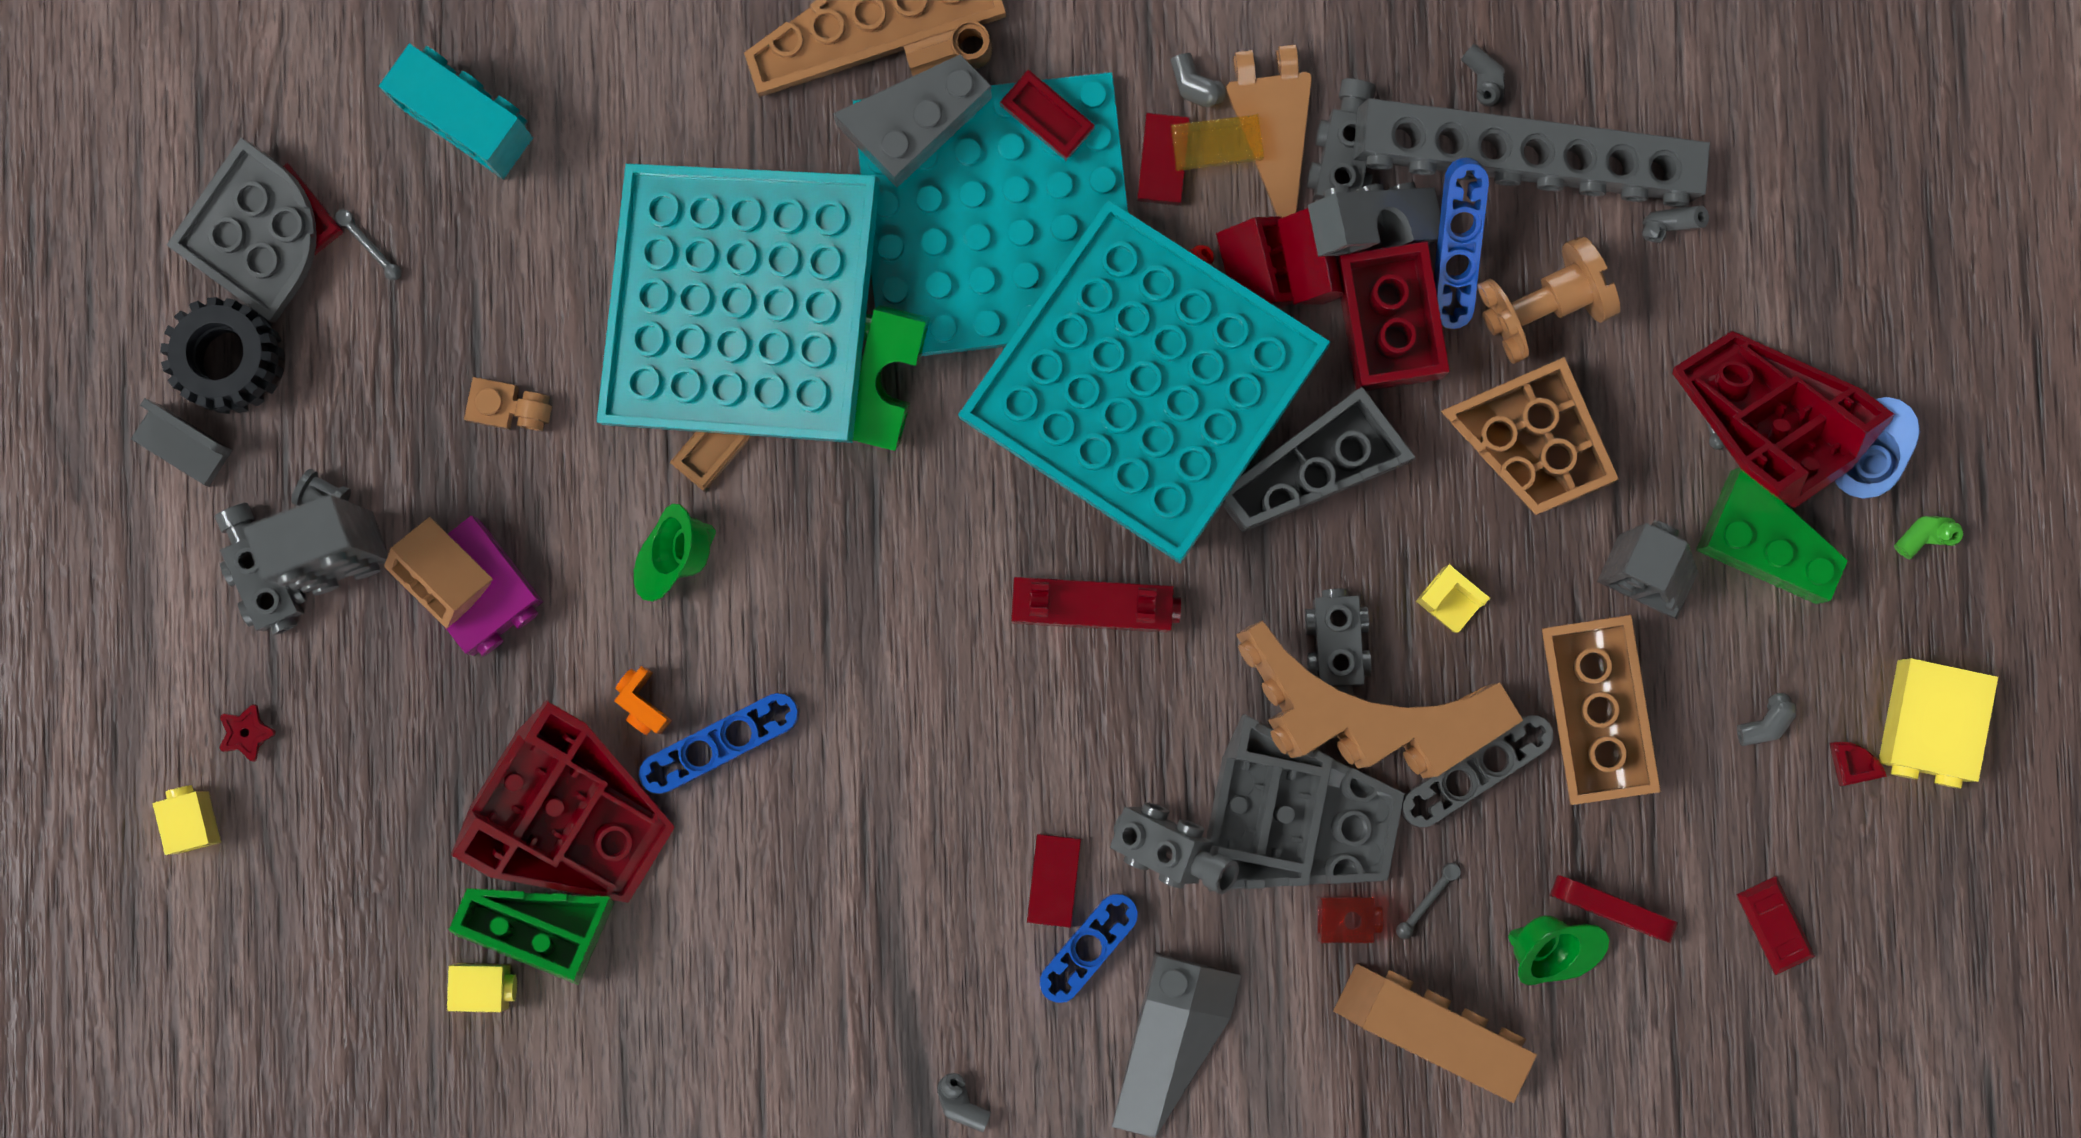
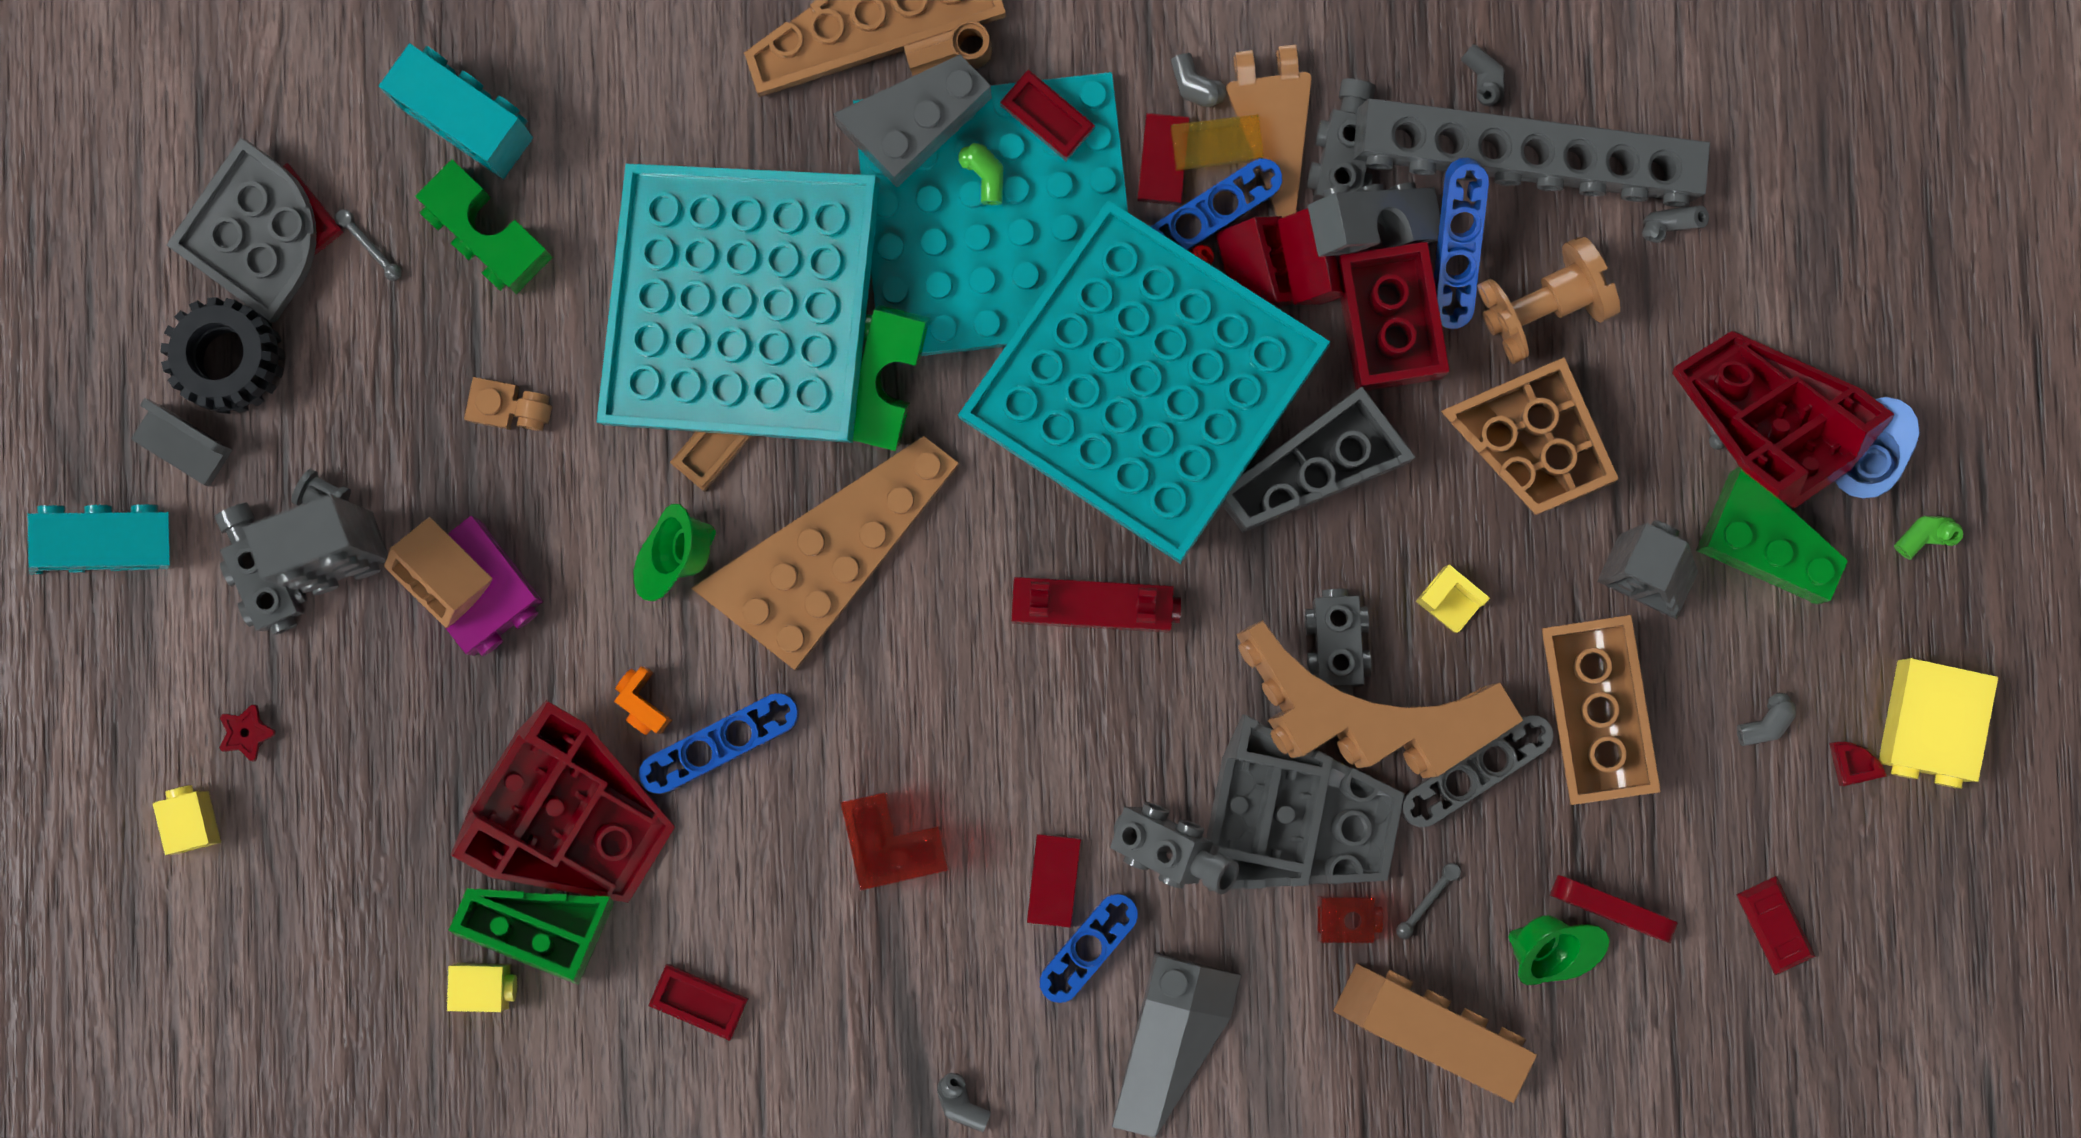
(98, 539): none -> teal wedge
(454, 201): none -> green arch
(698, 1002): none -> dark red tile
(811, 569): none -> medium nougat wing
(880, 853): none -> clear red brick
(988, 167): none -> bright green arm
(1203, 207): none -> blue beam

